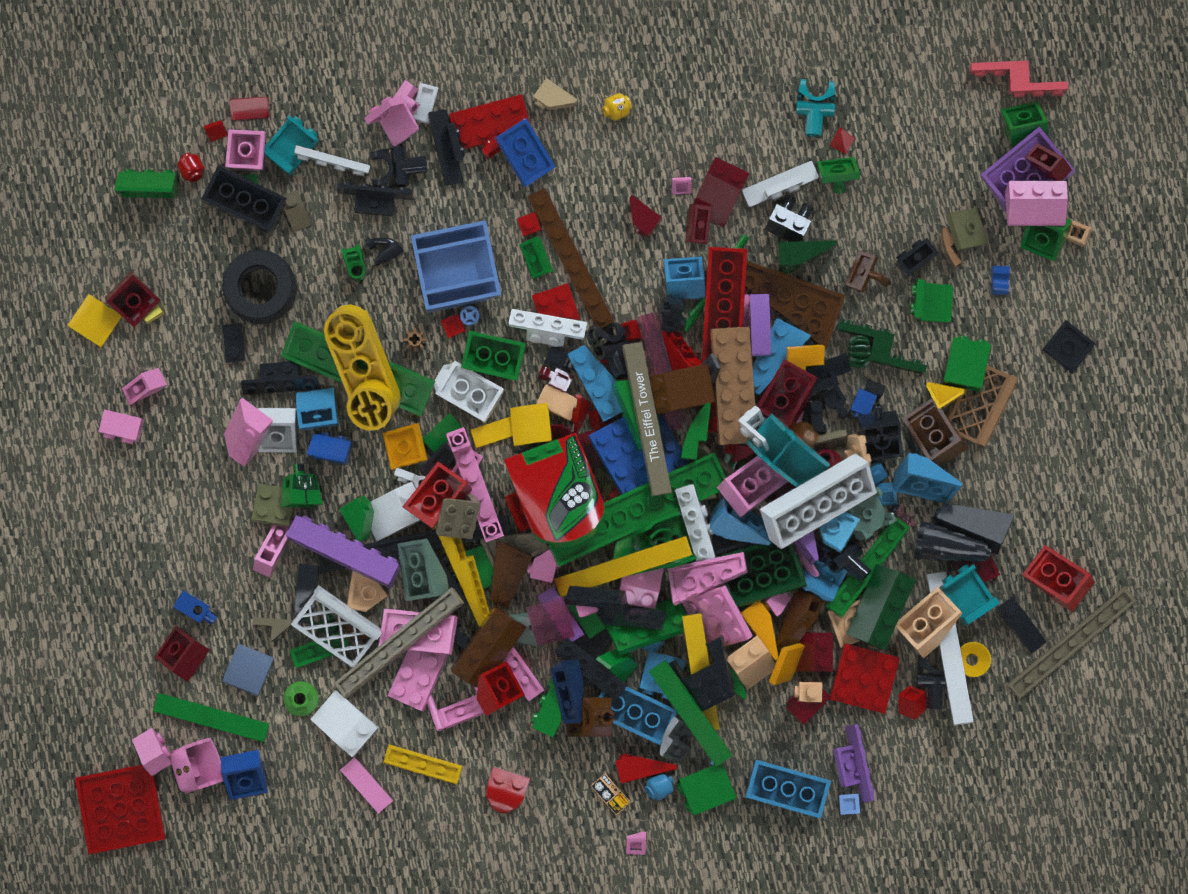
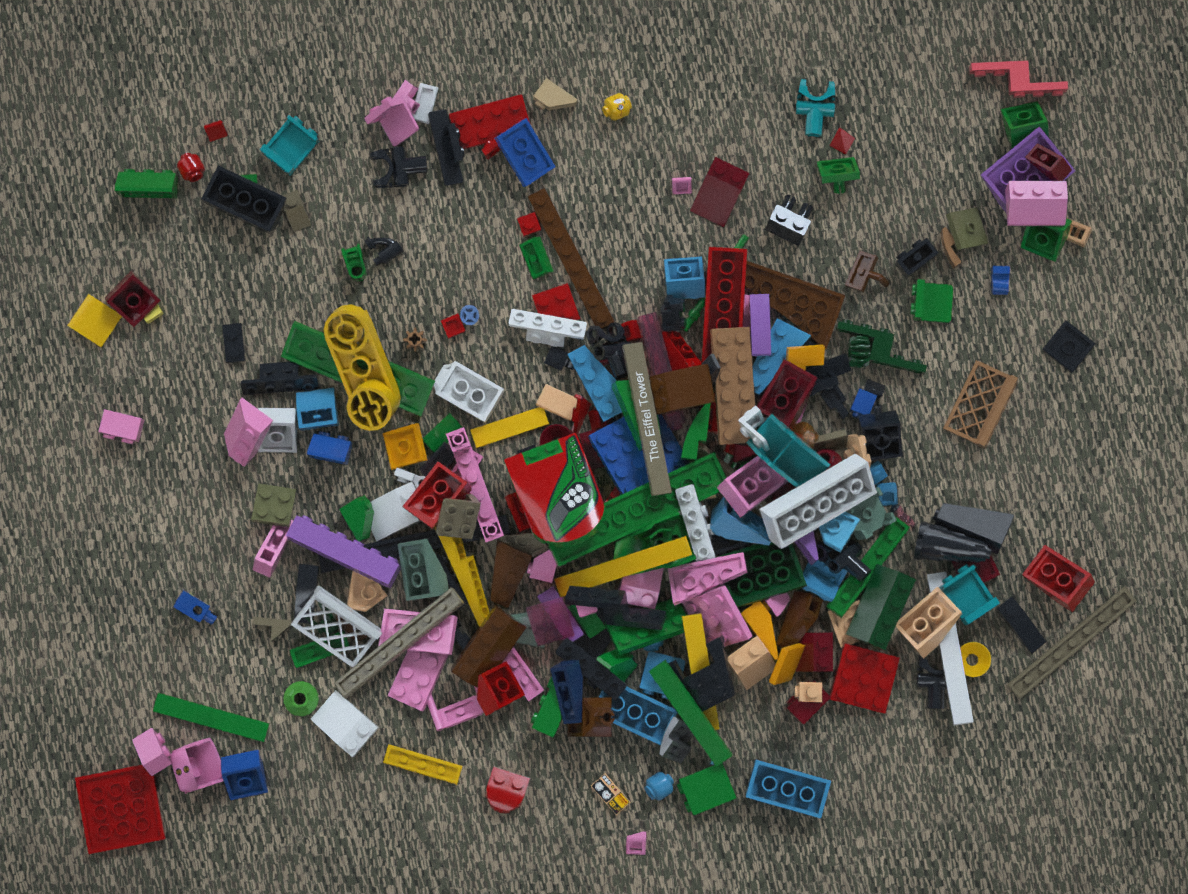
(144, 385): bright pink slope -> none
(181, 653): dark red slope -> none
(245, 150): bright pink slope -> none
(247, 263): black tyre -> none
(248, 669): sand blue slope -> none
(249, 108): slope -> none
(300, 489): green torso -> none
(323, 159): white plate -> none
(366, 785): bright pink tile -> none
(374, 199): black bracket -> none
(456, 266): medium blue slope -> none
(483, 564): green slope -> none
(493, 355): green slope -> none
(530, 424): yellow slope -> none
(558, 379): plate -> none
(637, 767): red slope -> none
(643, 218): dark red slope -> none
(698, 223): dark red slope -> none
(738, 687): green slope -> none
(779, 184): white bracket -> none
(798, 254): dark green slope -> none
(810, 568): bright pink piece -> none
(814, 415): black piece -> none
(849, 804): light blue plate -> none
(852, 764): medium lavender bracket -> none
(912, 702): red panel -> none
(924, 479): dark azure slope -> none
(935, 433): reddish brown slope -> none
(944, 394): yellow slope -> none
(967, 363): green panel -> none

